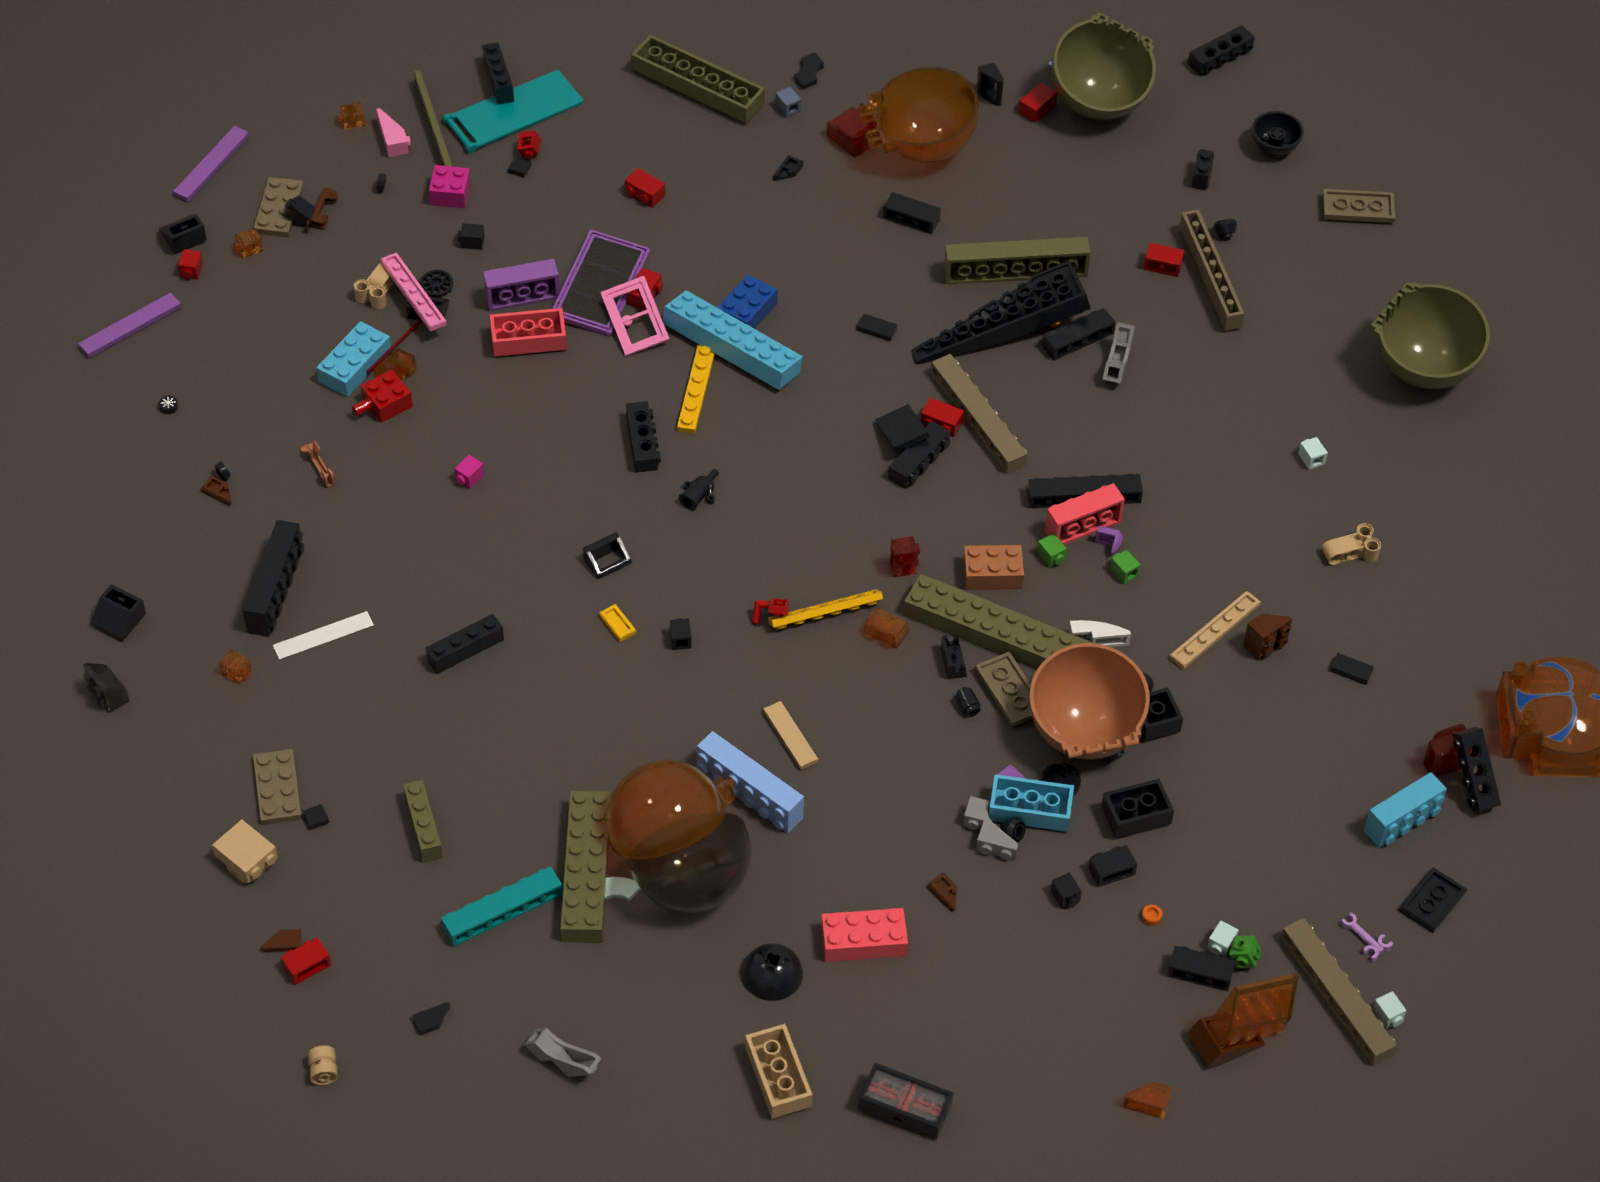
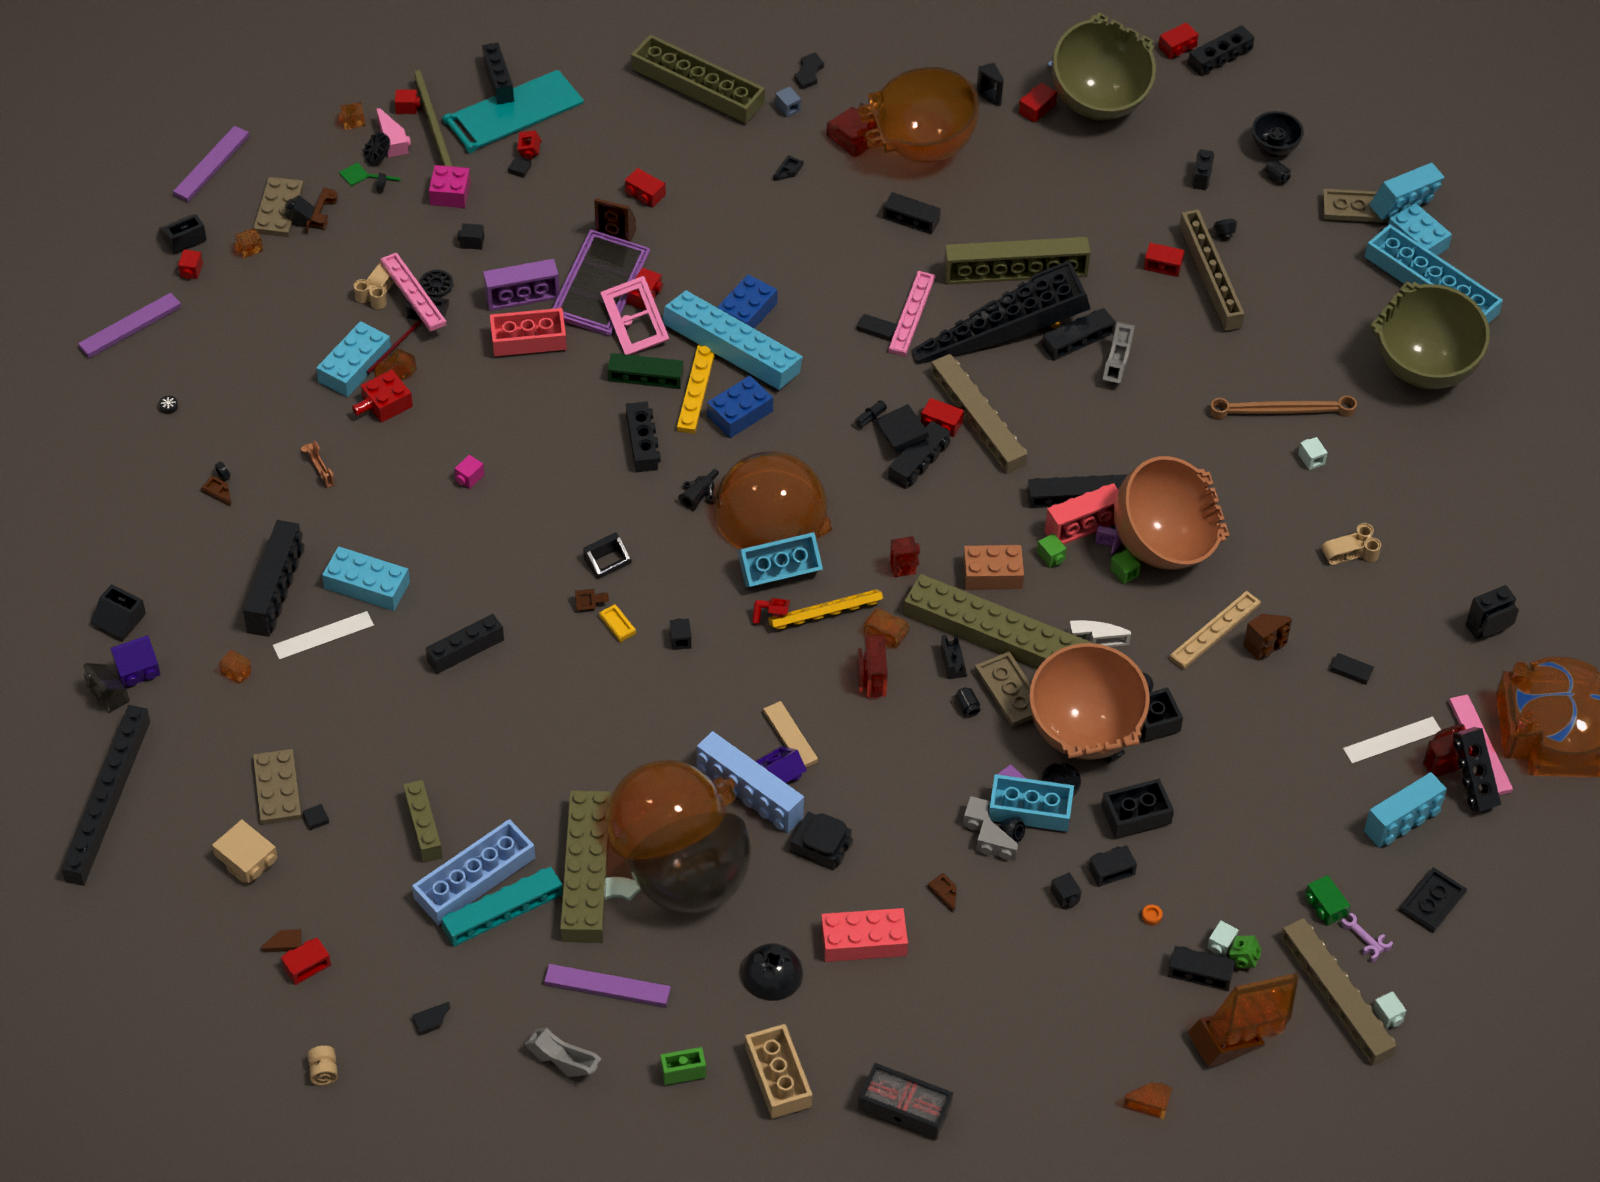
(105, 795): none -> black brick
(135, 661): none -> dark purple slope
(356, 174): none -> green piece
(366, 578): none -> medium azure brick
(376, 146): none -> black wheel
(406, 101): none -> red brick
(474, 871): none -> light blue brick
(587, 598): none -> reddish brown plate
(607, 985): none -> medium lavender tile
(614, 219): none -> reddish brown slope
(645, 371): none -> dark green brick
(683, 1066): none -> bright green brick
(740, 406): none -> blue brick
(770, 500): none -> clear orange windscreen
(780, 559): none -> medium azure brick
(783, 763): none -> dark purple slope
(821, 840): none -> black brick
(871, 413): none -> black axle
(872, 667): none -> clear red brick
(911, 313): none -> bright pink tile
(1169, 514): none -> nougat windscreen
(1178, 40): none -> red brick
(1277, 171): none -> black brick
(1283, 407): none -> medium nougat piece
(1327, 900): none -> green brick
(1392, 739): none -> white sticker
(1404, 190): none -> medium azure brick
(1414, 263): none -> medium azure brick
(1422, 228): none -> medium azure brick
(1467, 715): none -> bright pink tile
(1492, 612): none -> black brick

